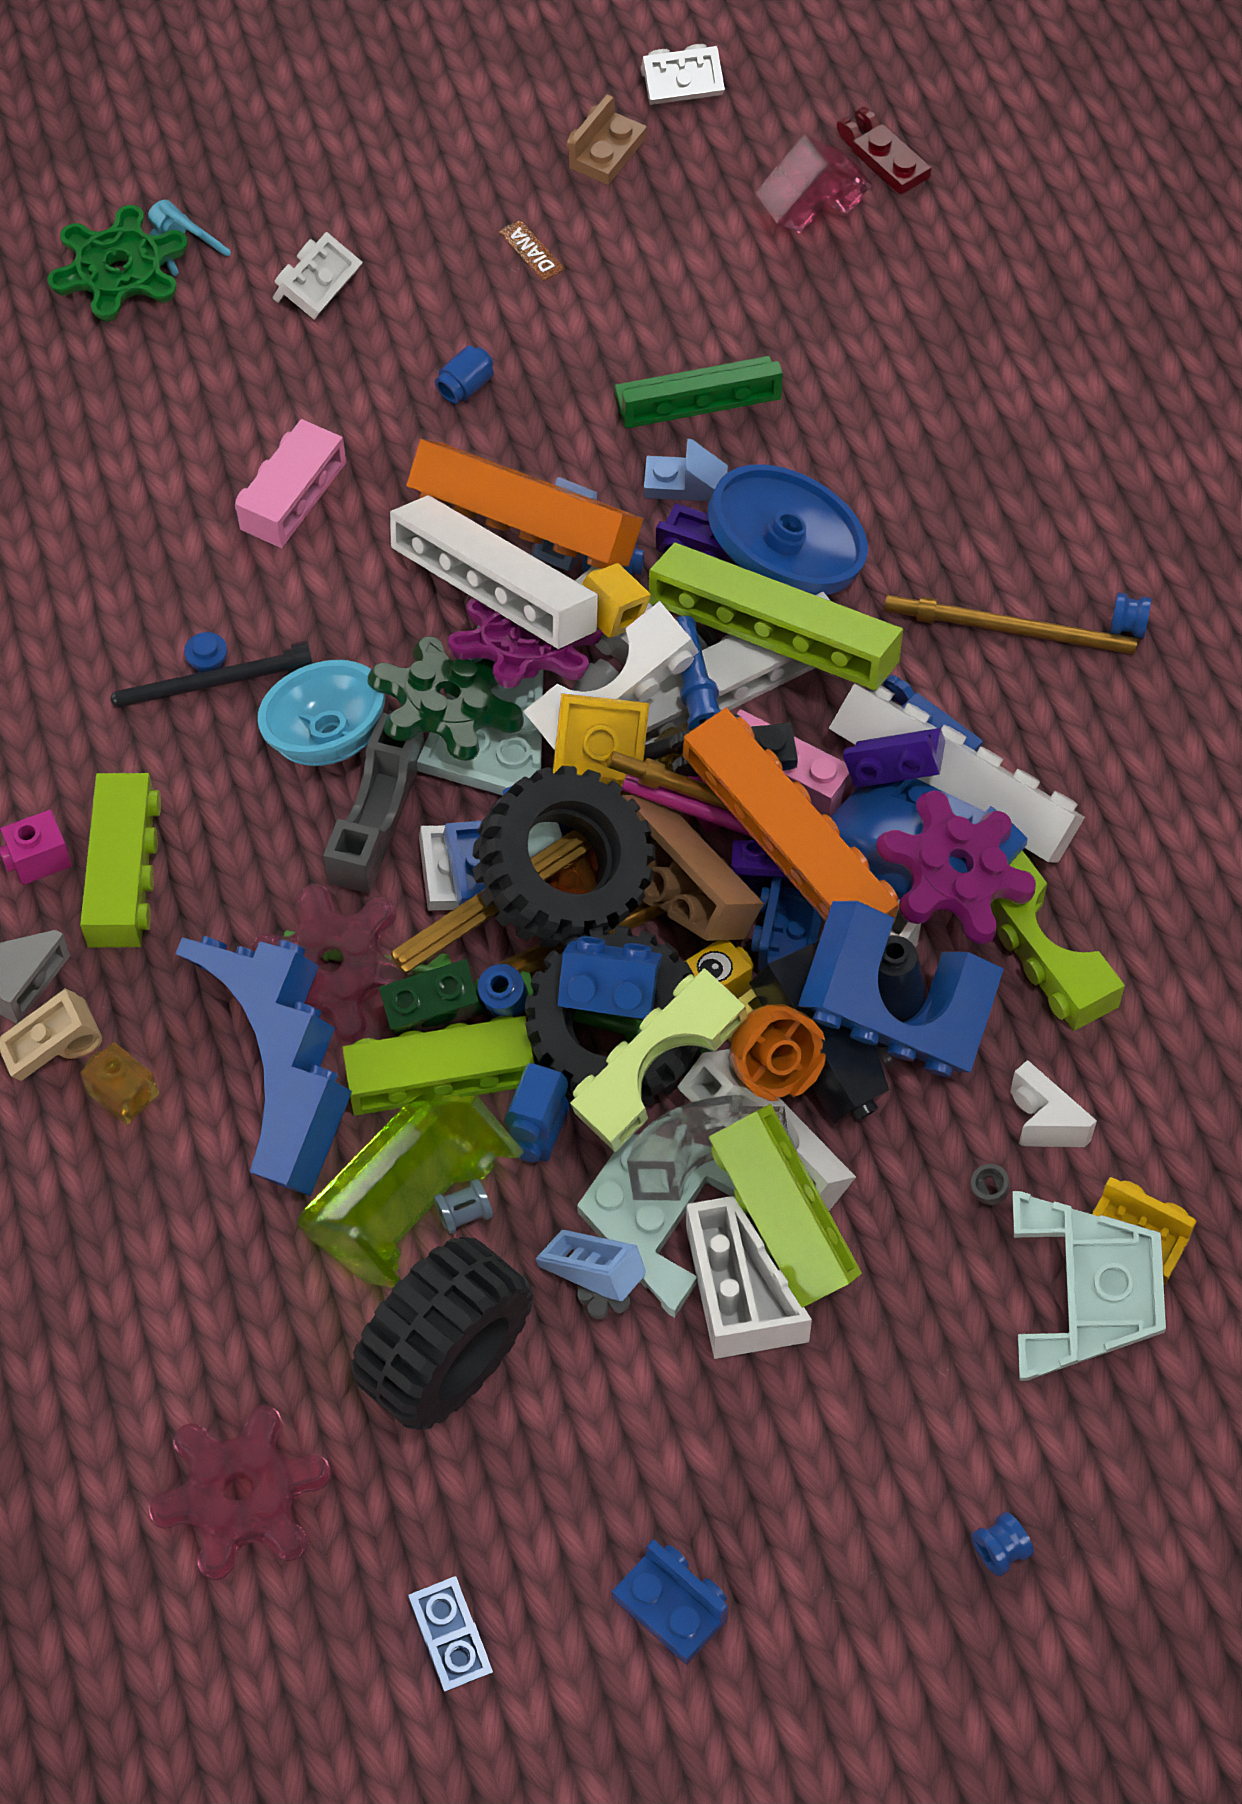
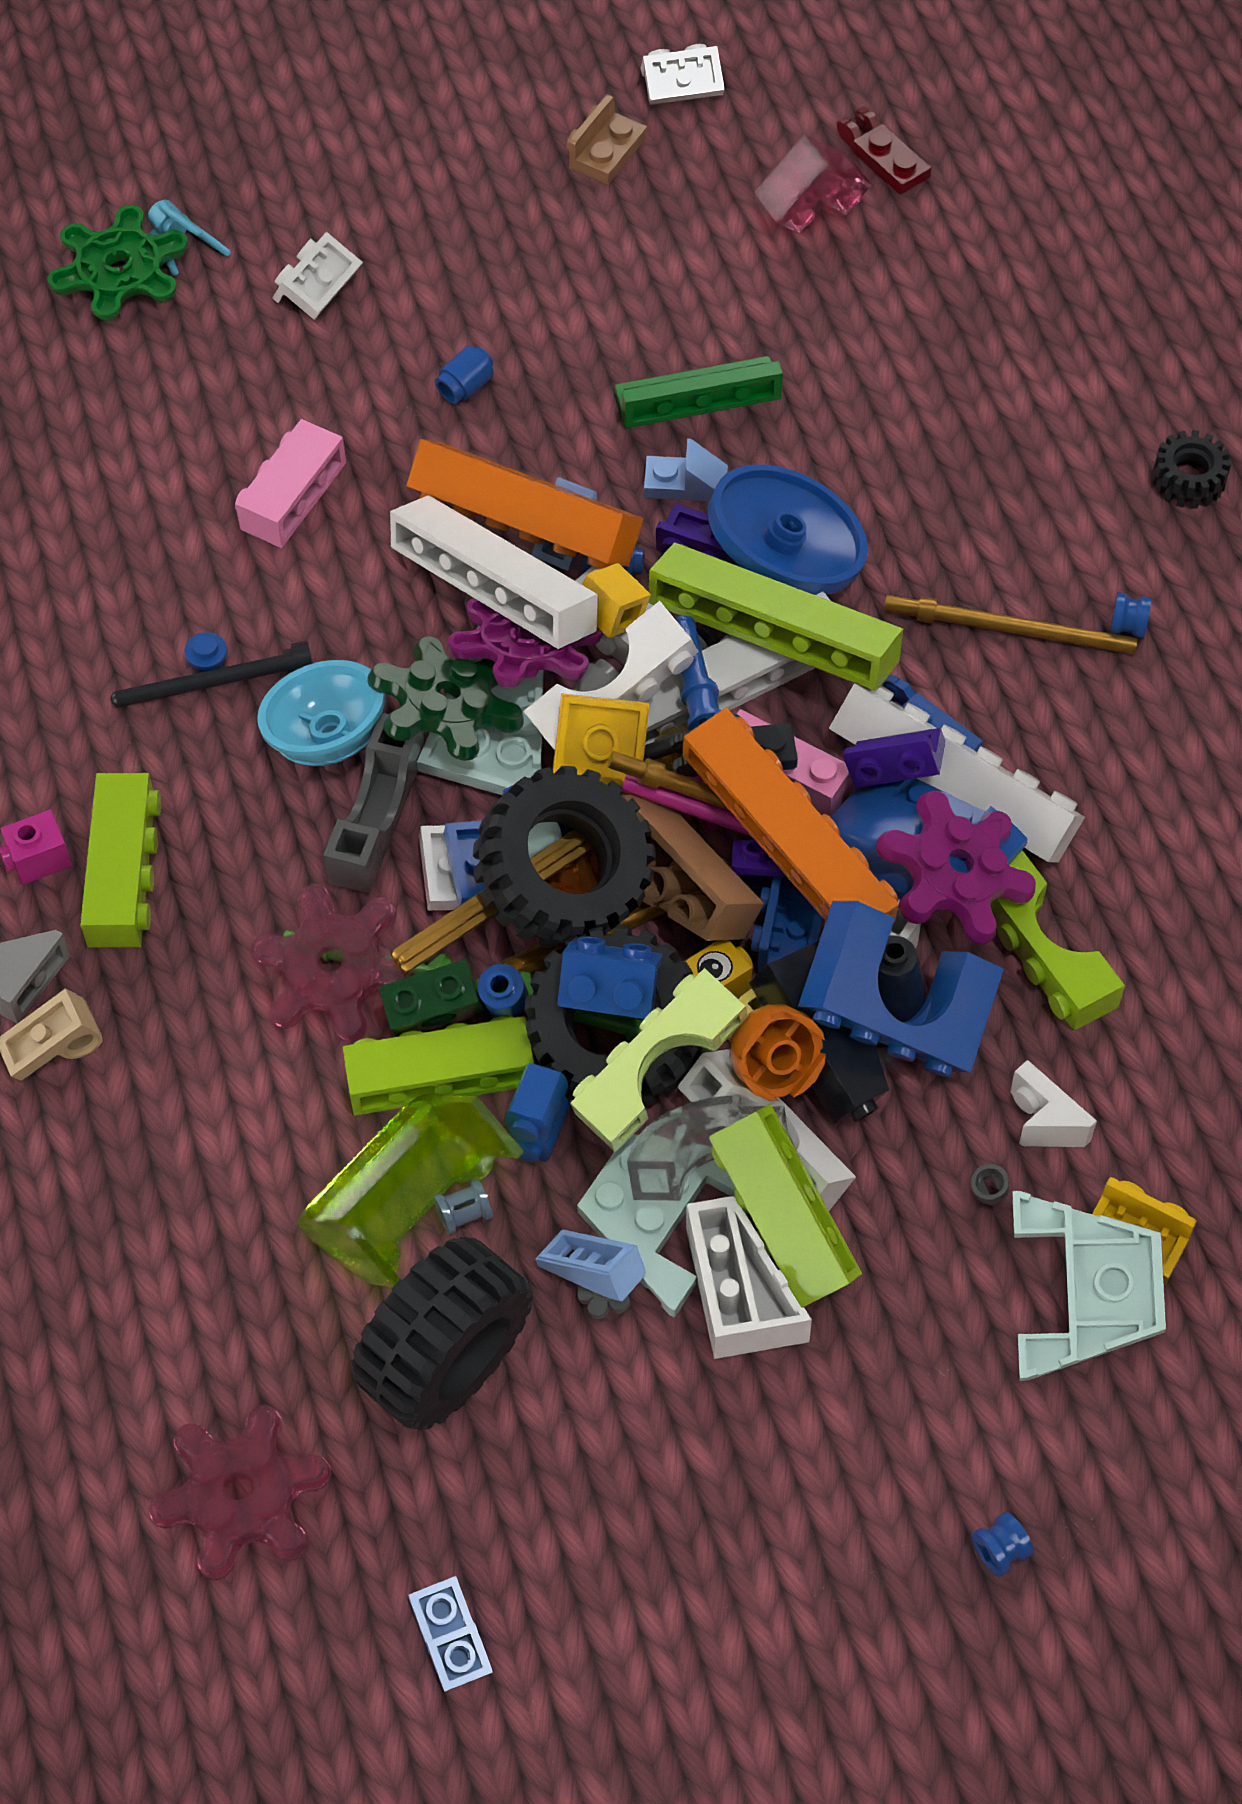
(119, 1082): clear yellow brick -> none
(300, 1096): blue arch -> none
(531, 250): clear orange sticker -> none
(672, 1601): blue bracket -> none
(1186, 486): none -> black tyre

